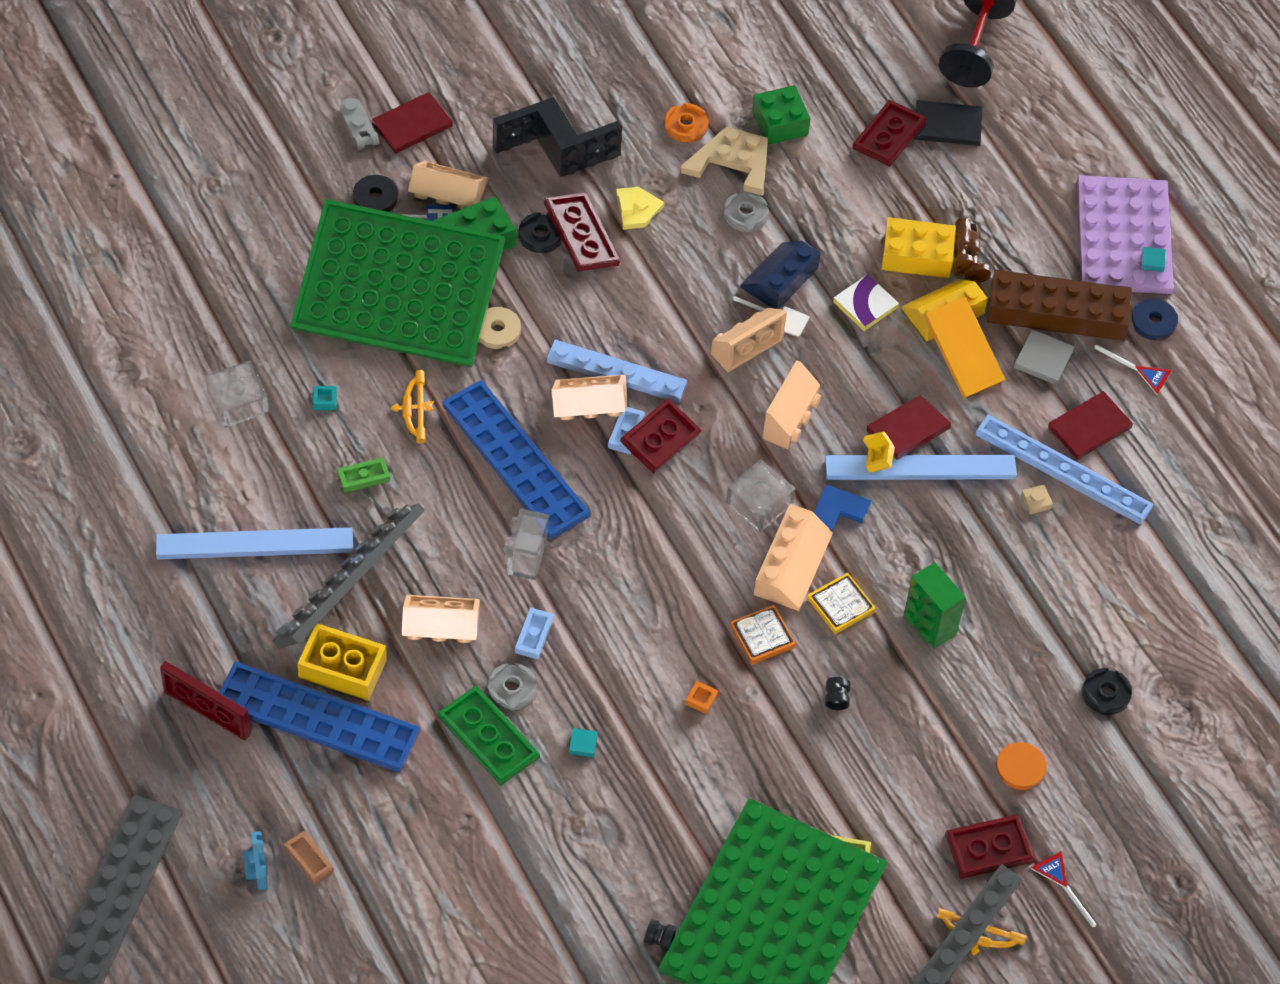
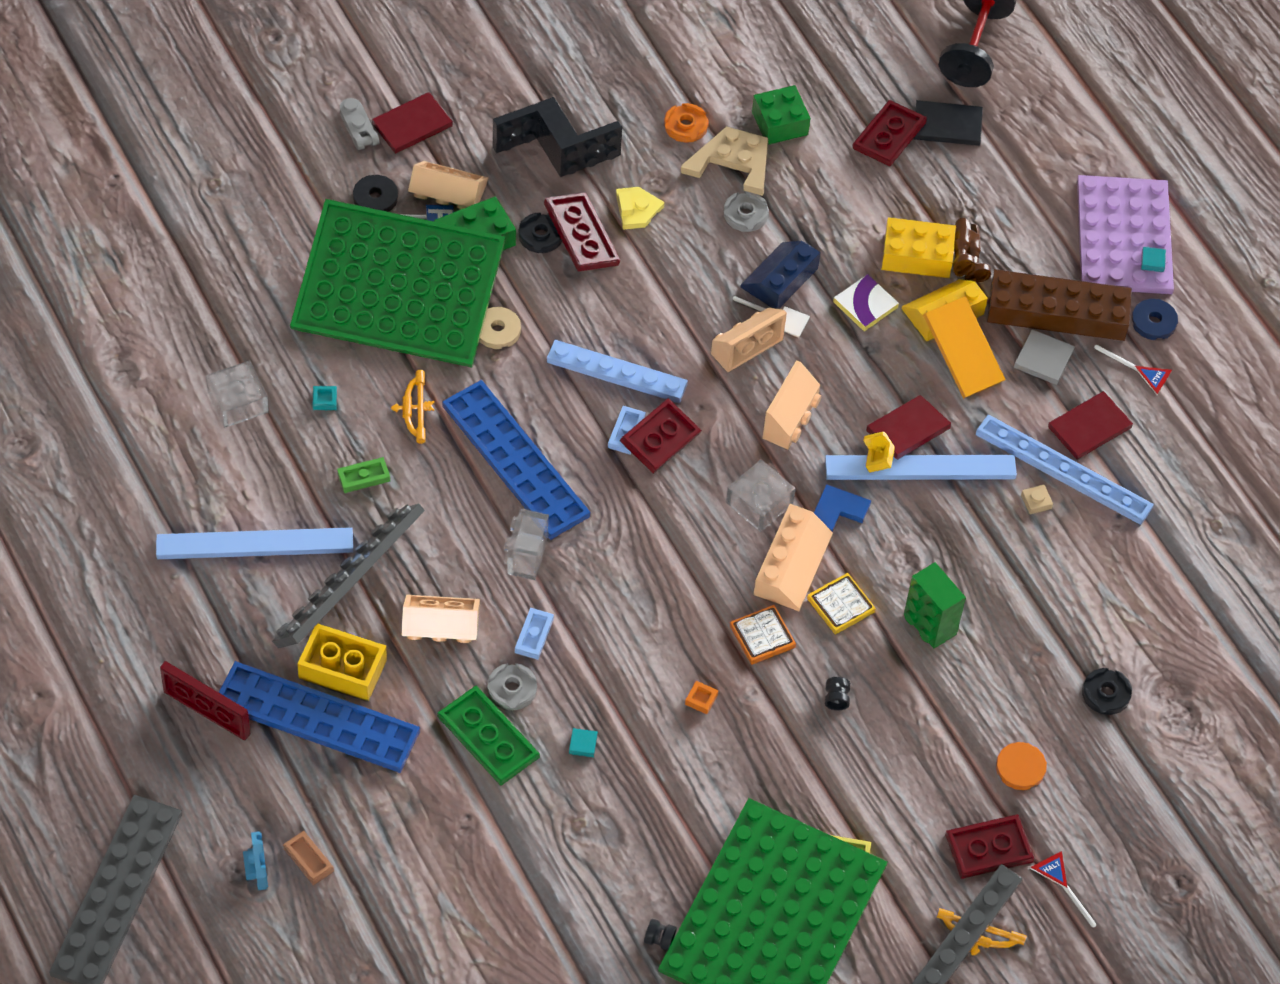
(589, 396): light nougat slope -> none

